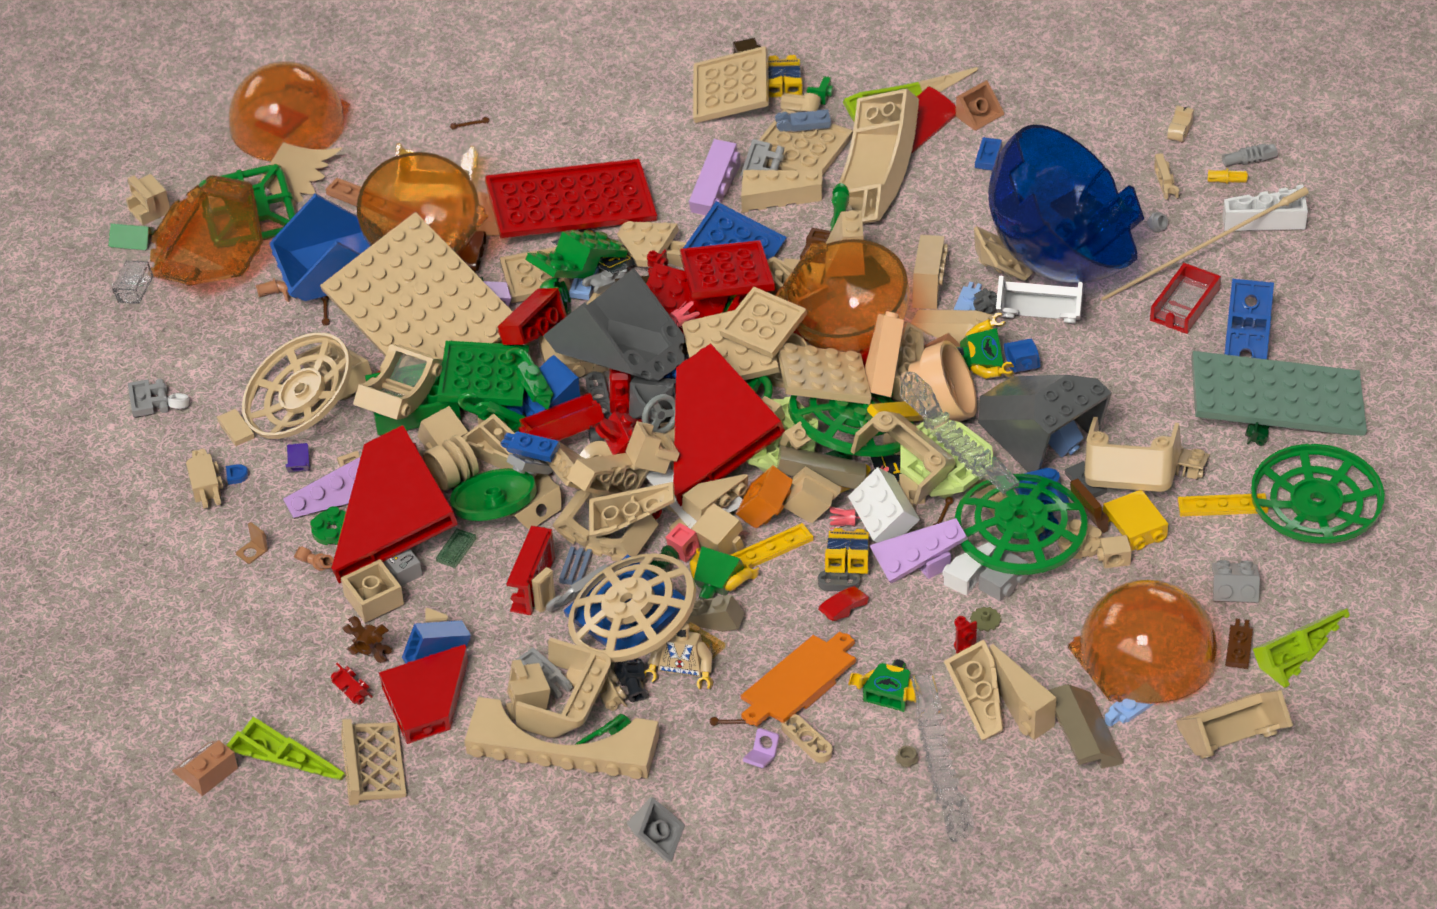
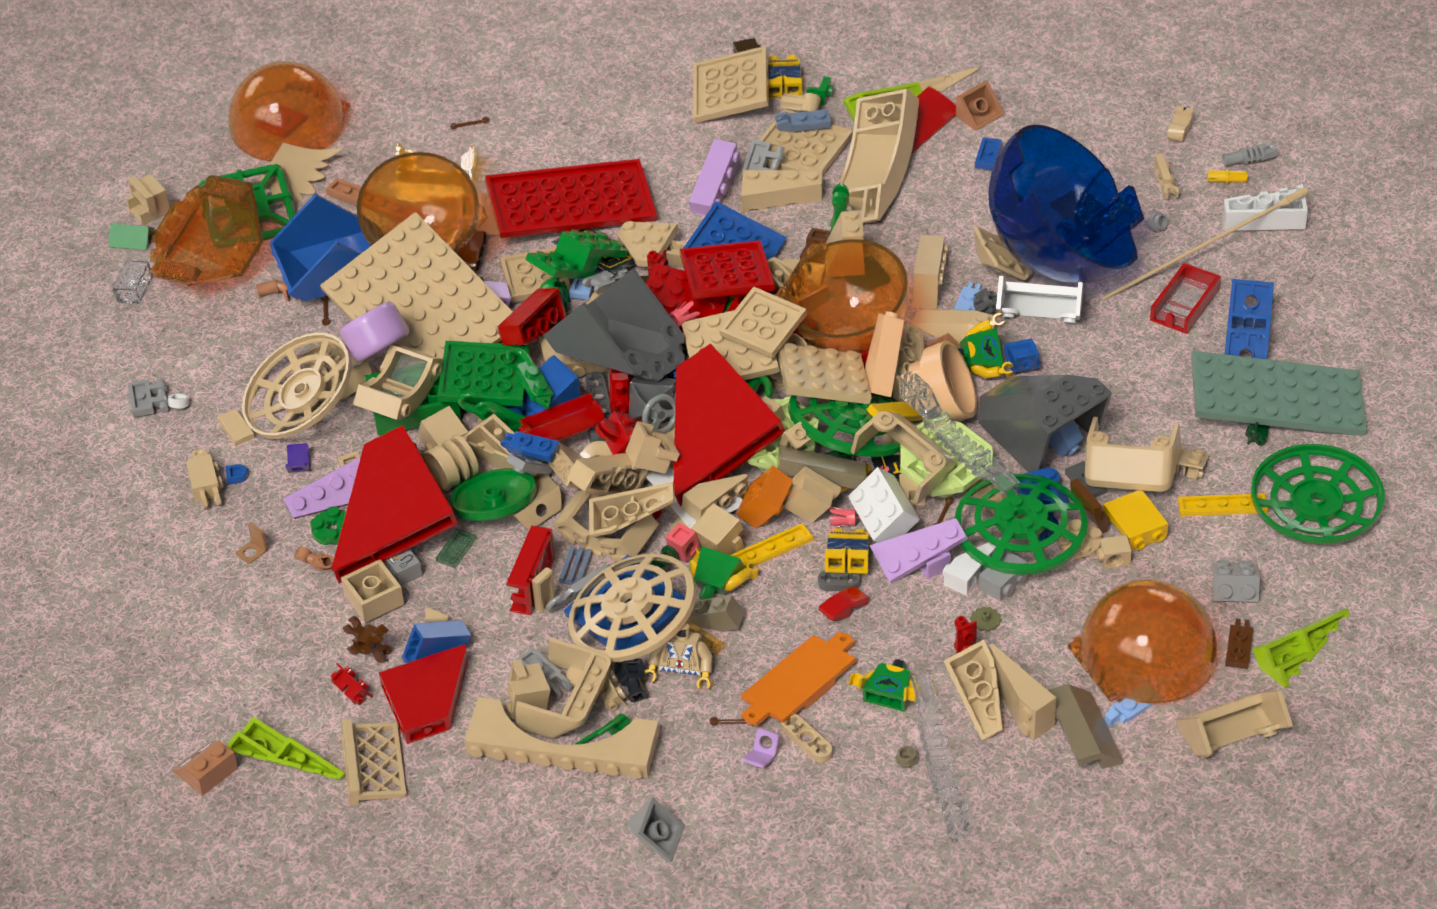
(374, 331): none -> lavender wheel

